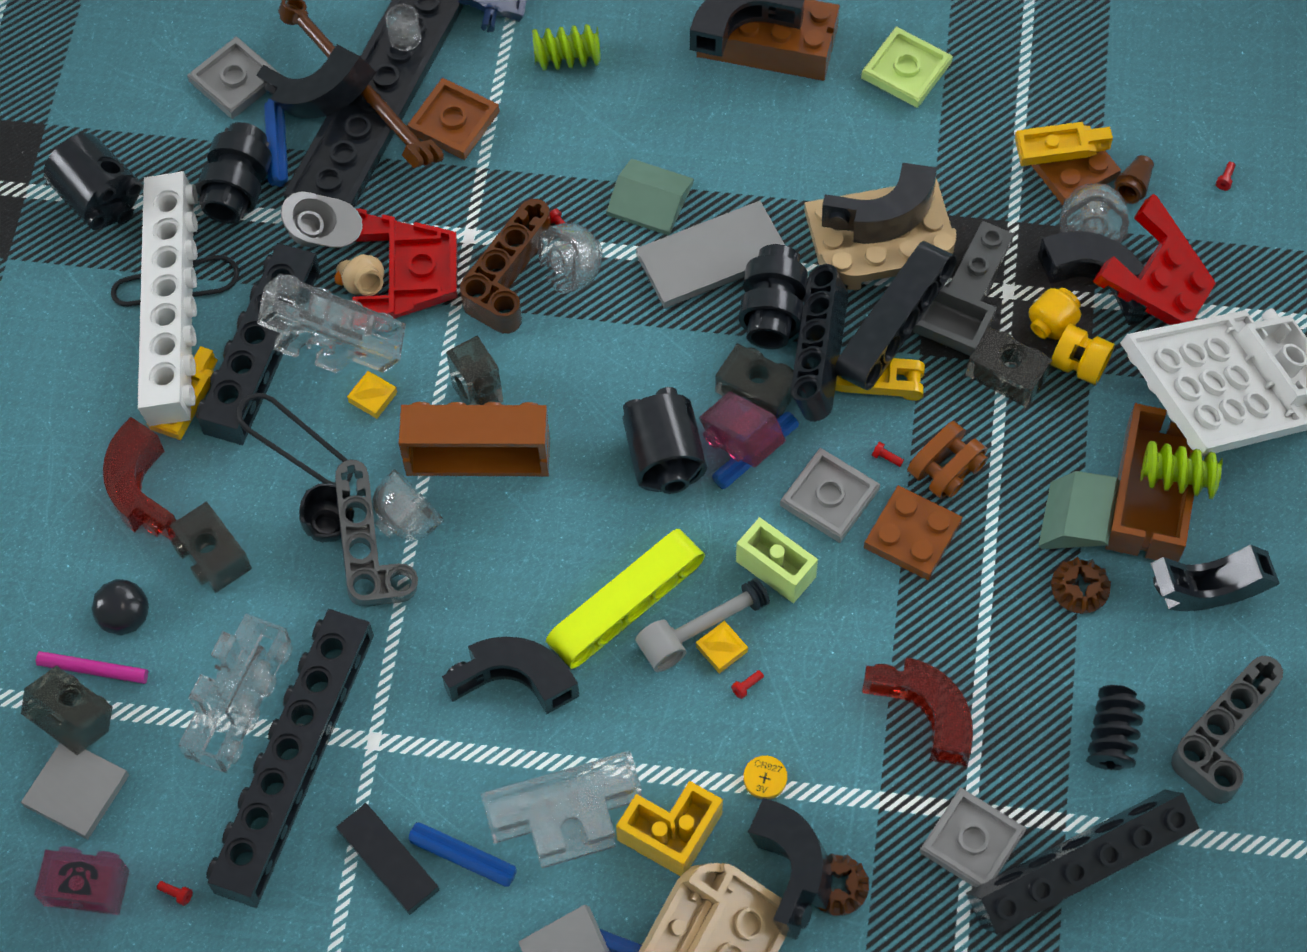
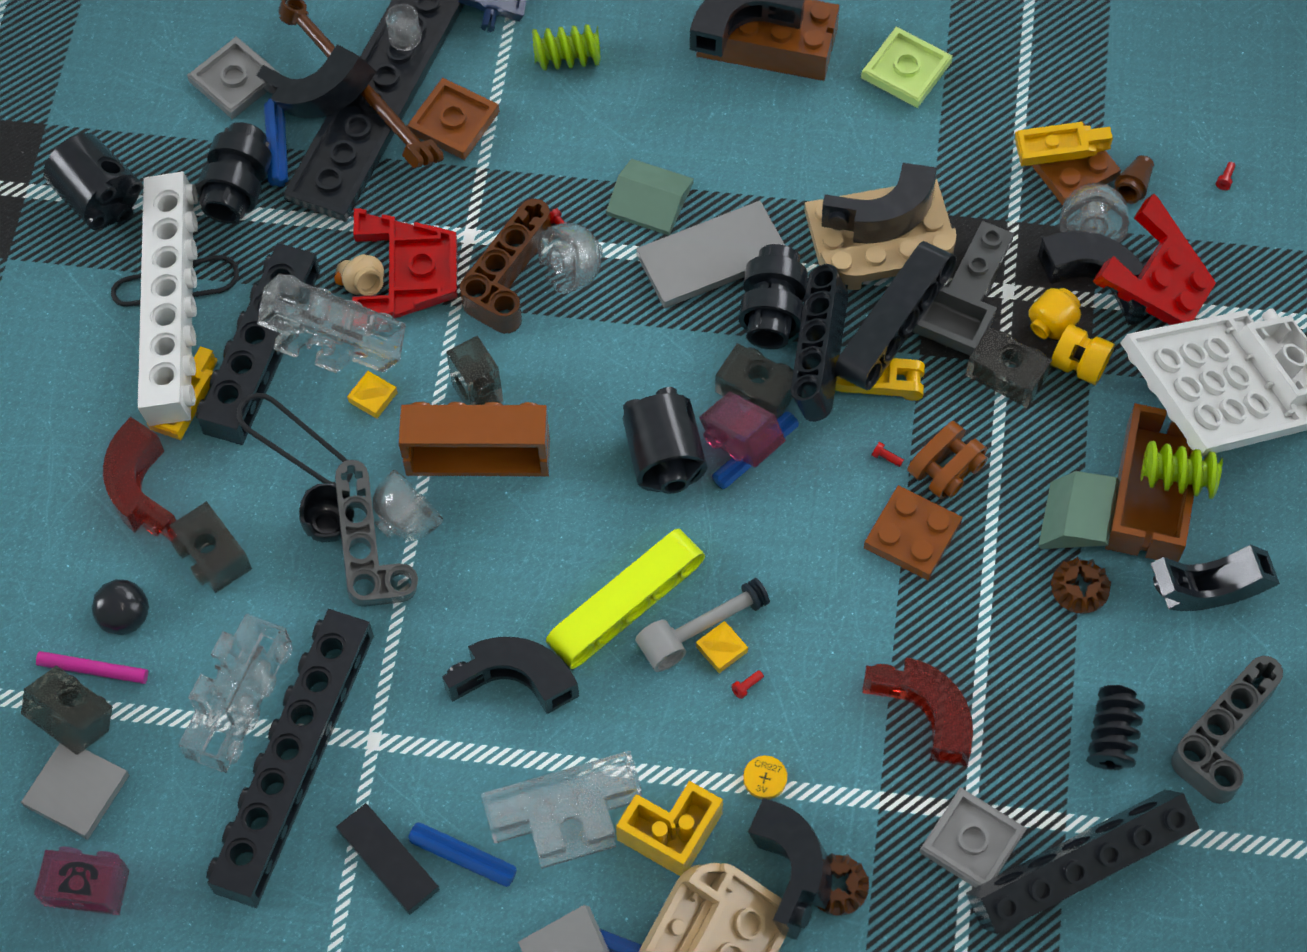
(182, 895): red piece -> none
(320, 220): light grey piece -> none
(776, 560): yellowish green brick -> none
(830, 495): light grey tile -> none

